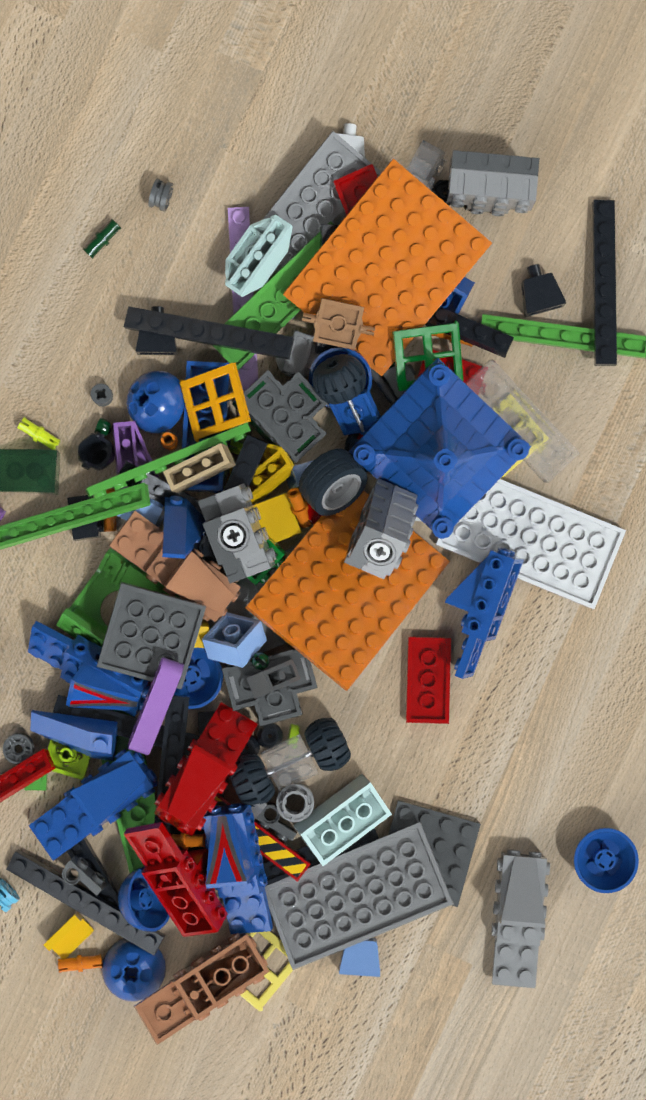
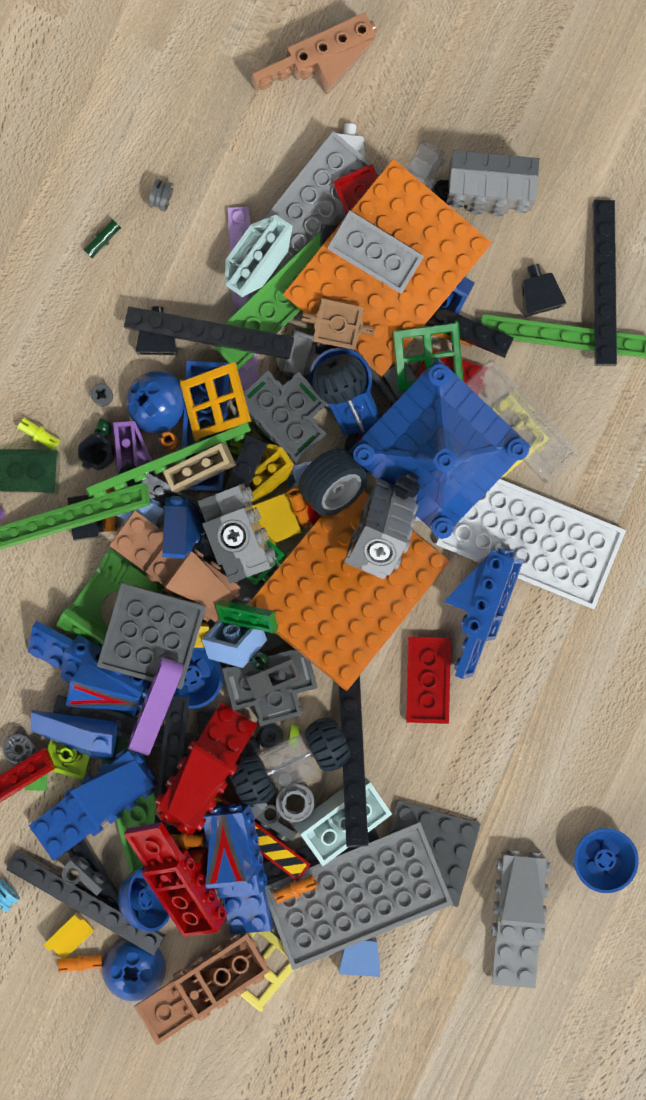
(247, 616): none -> green plate
(295, 889): none -> orange pin
(327, 53): none -> nougat wedge
(354, 769): none -> black plate
(375, 252): none -> light grey plate
(407, 486): none -> black gear

